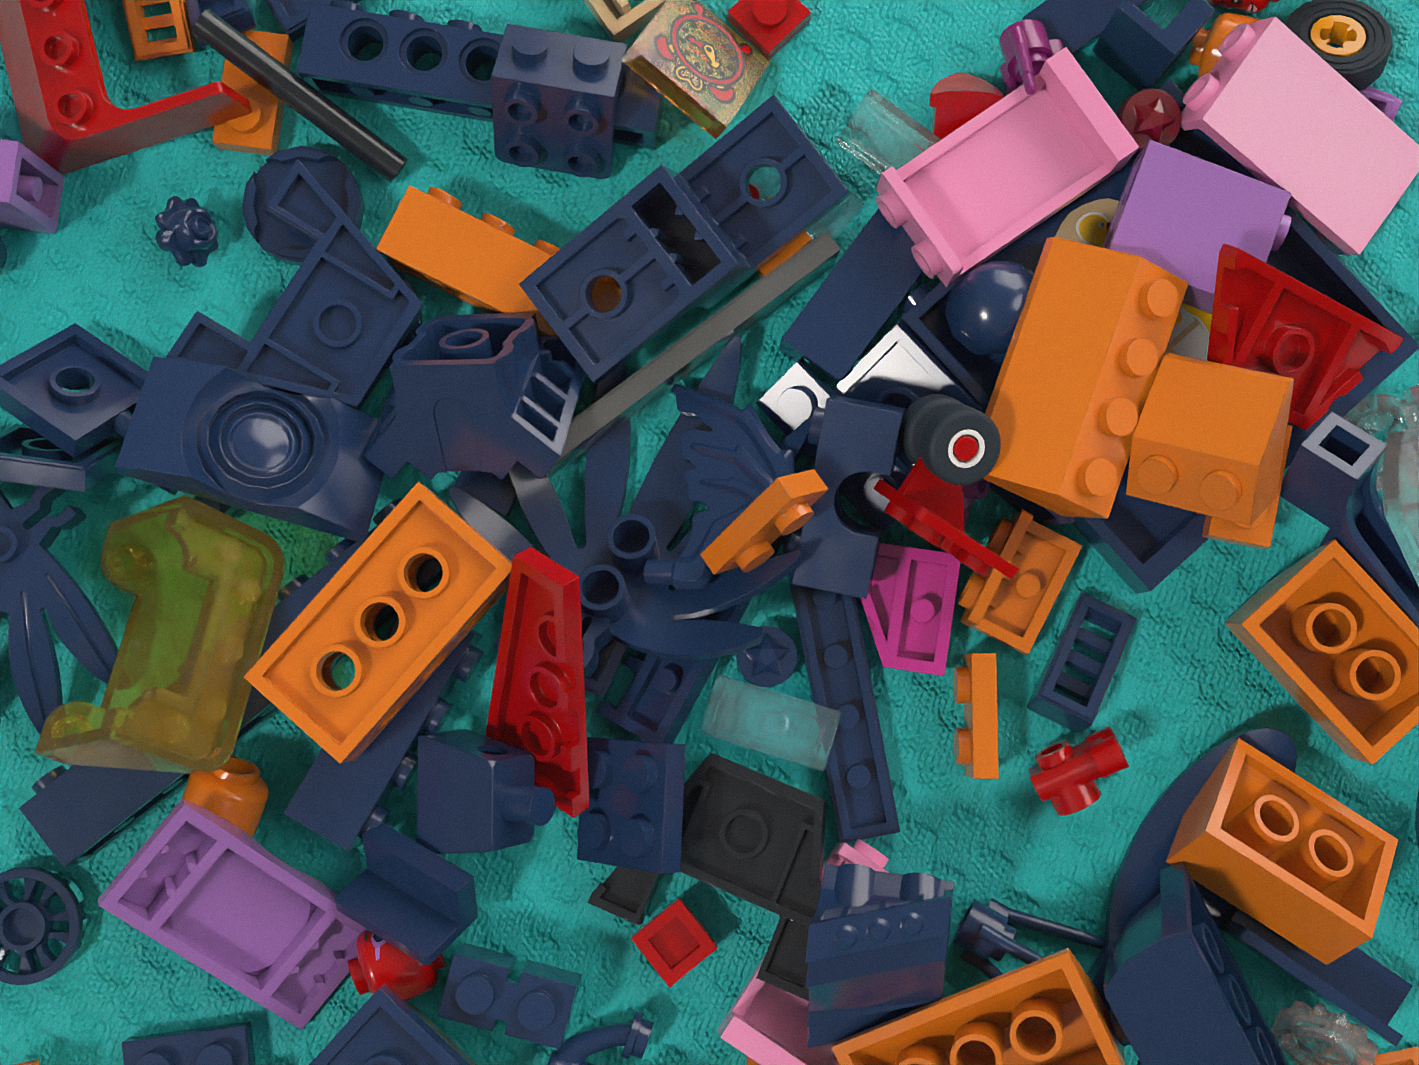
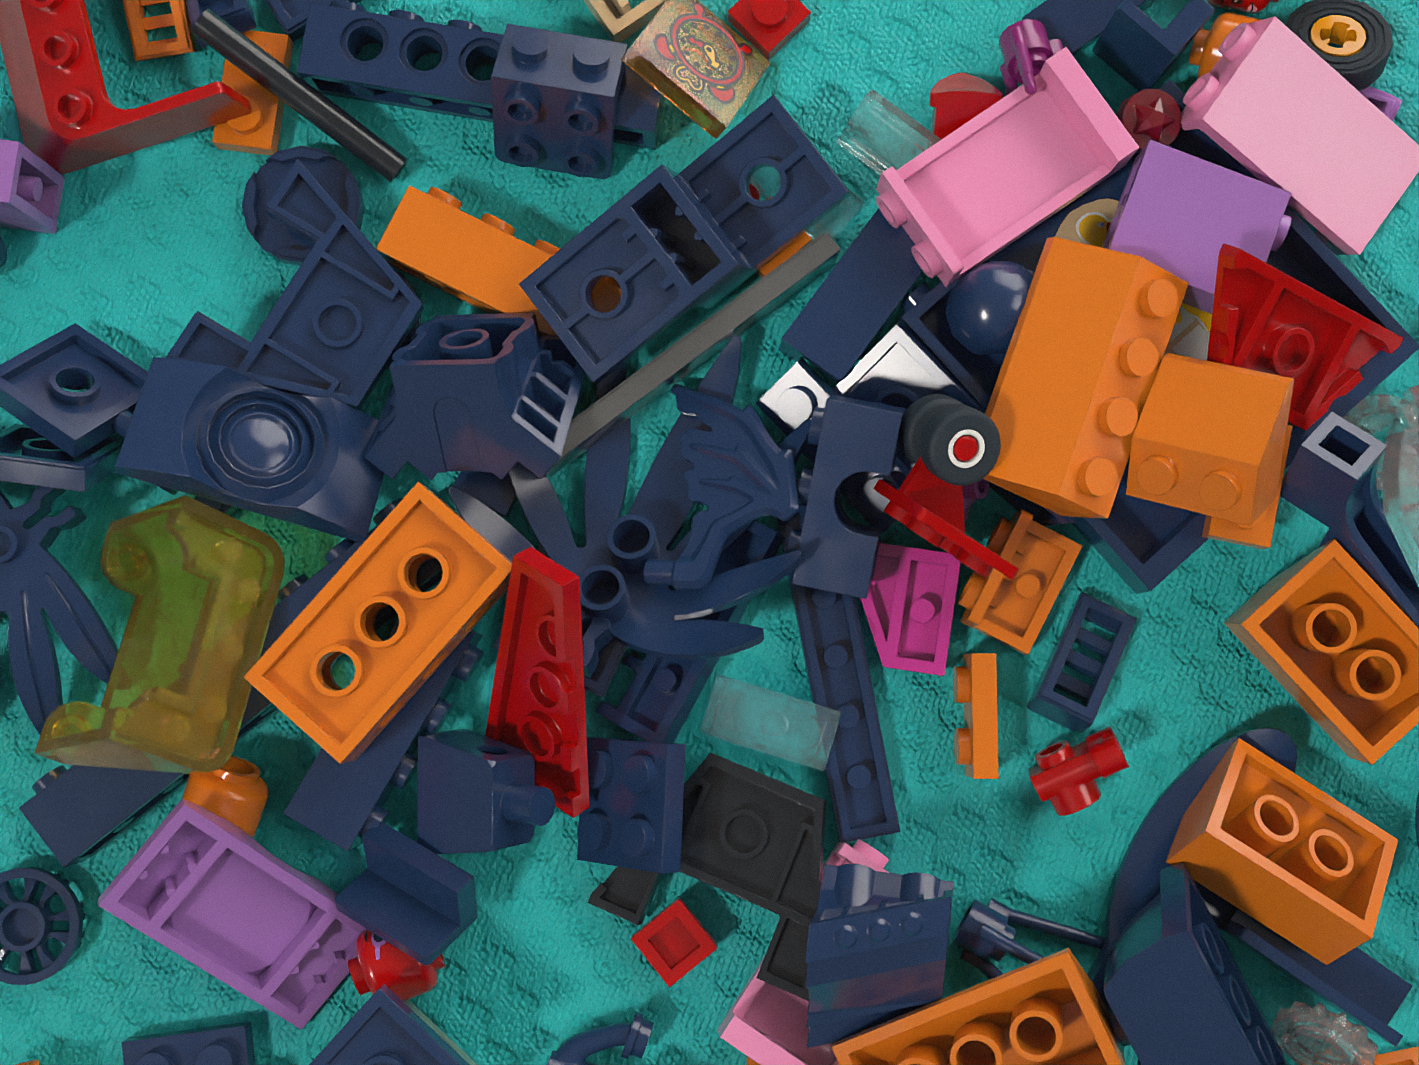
(186, 231): dark blue plant -> none
(482, 994): dark blue piece -> none
(769, 661): dark blue tile -> none
(774, 512): orange plate -> none

